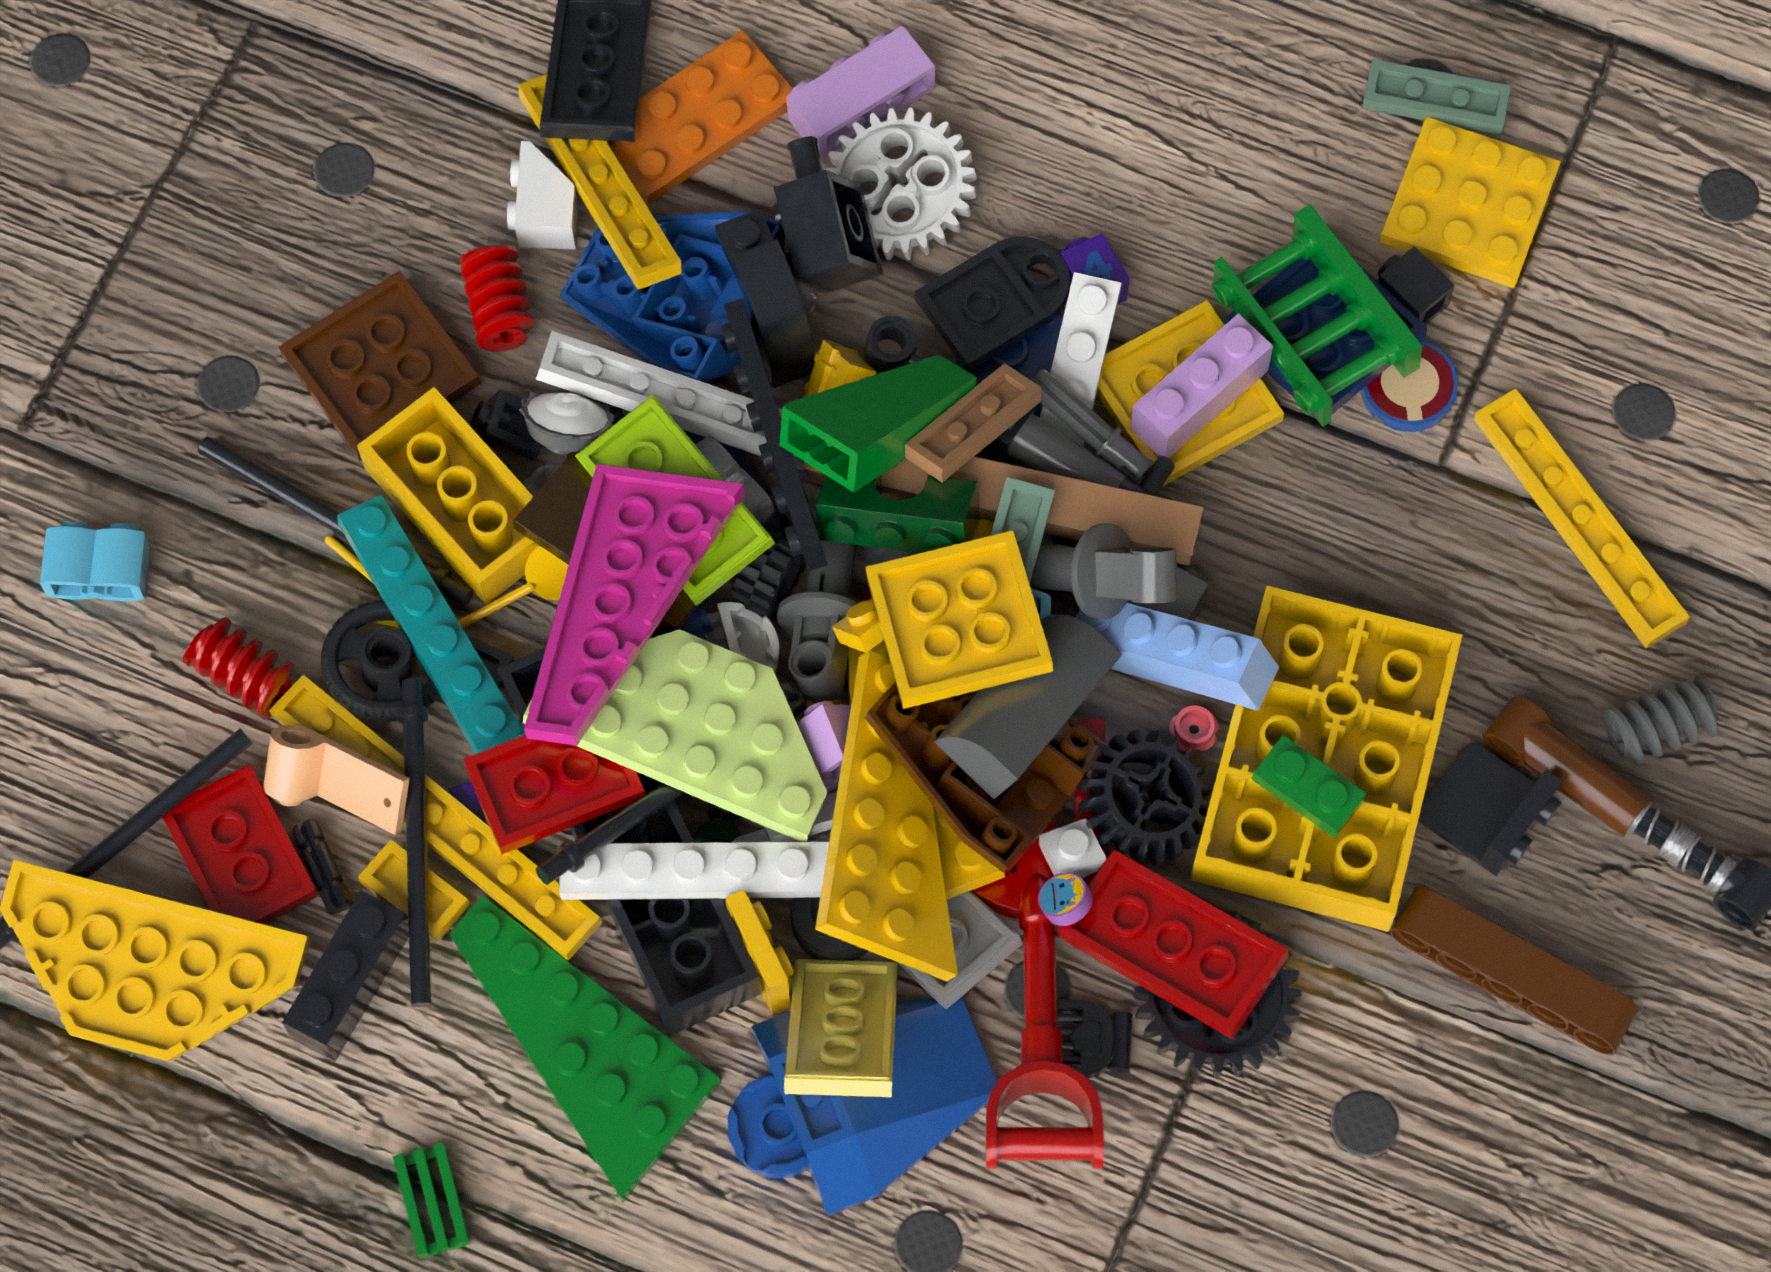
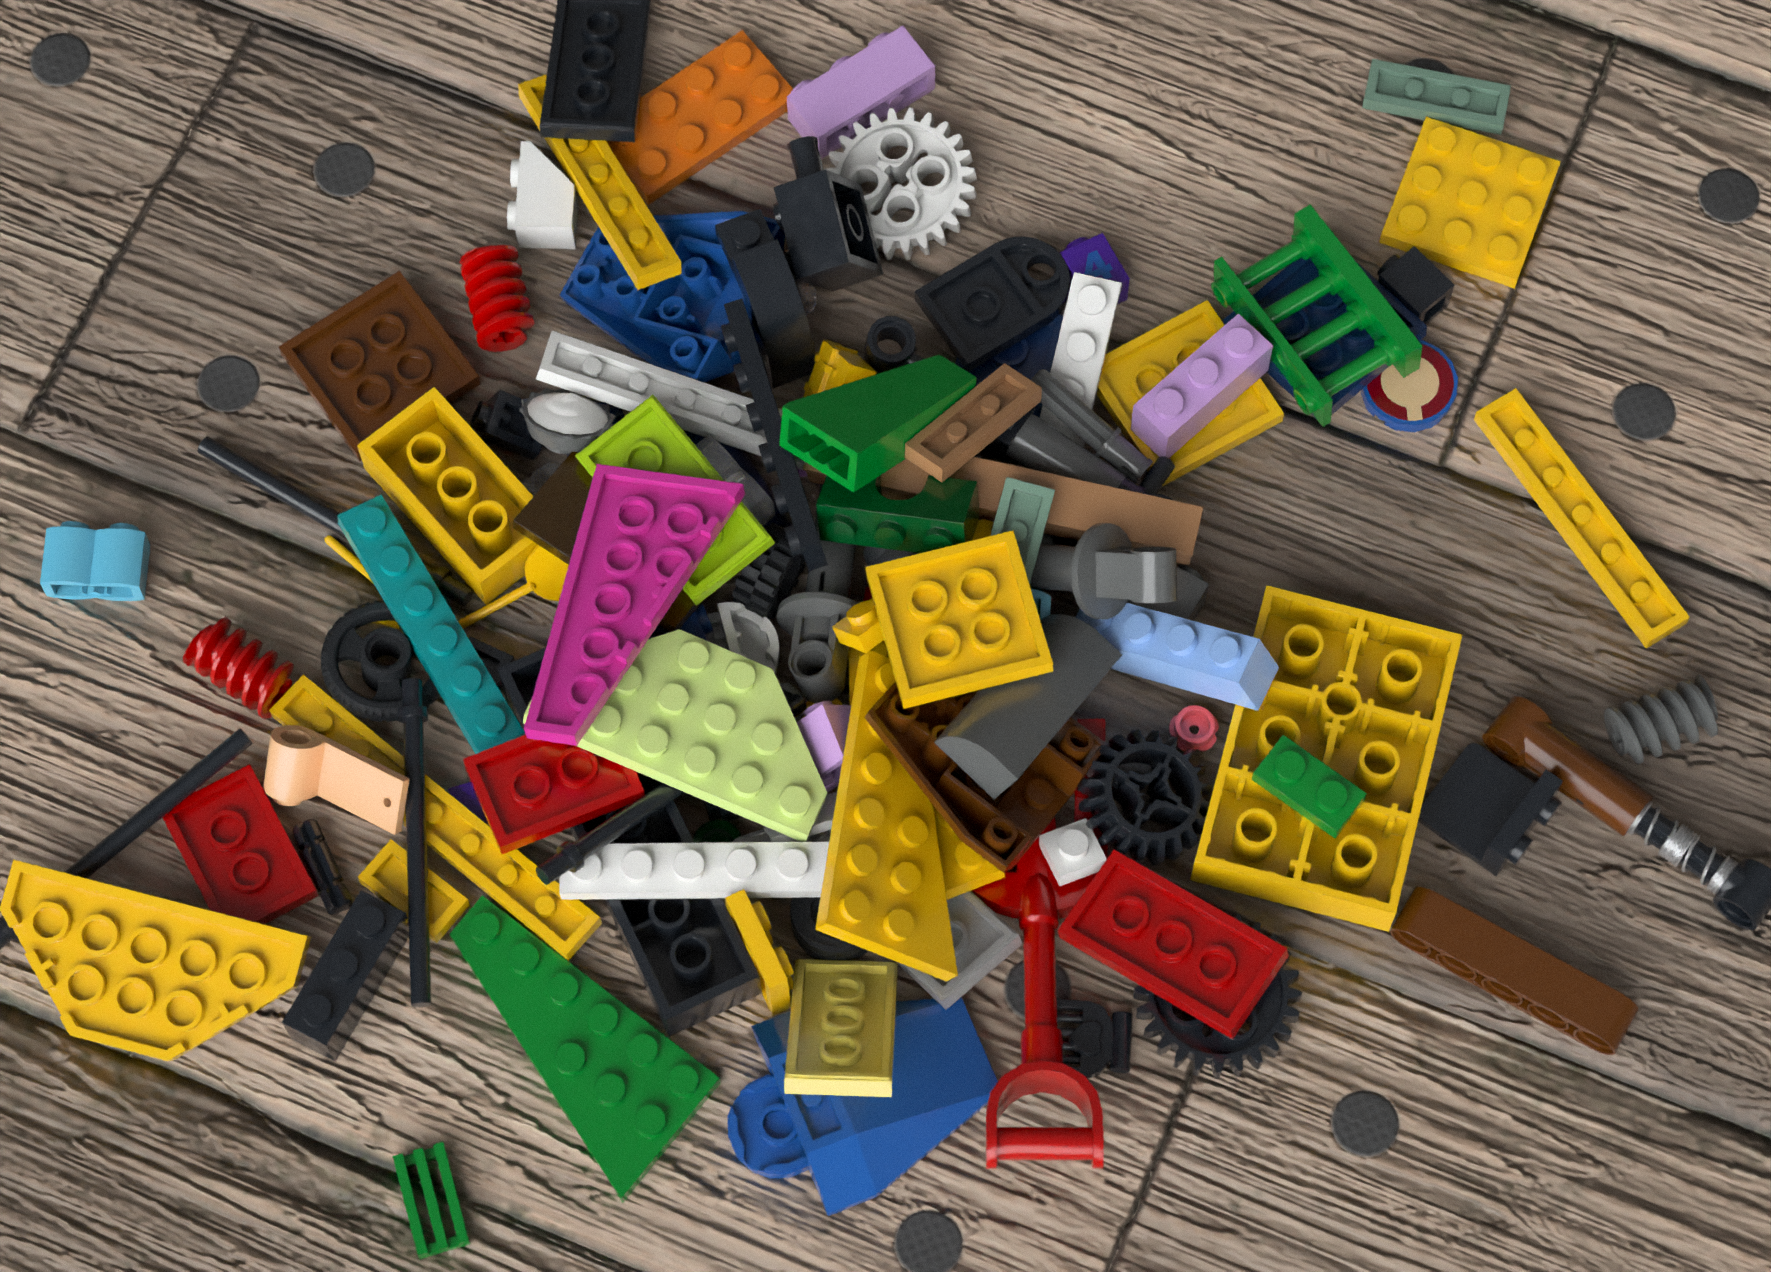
(1065, 899): tile -> none

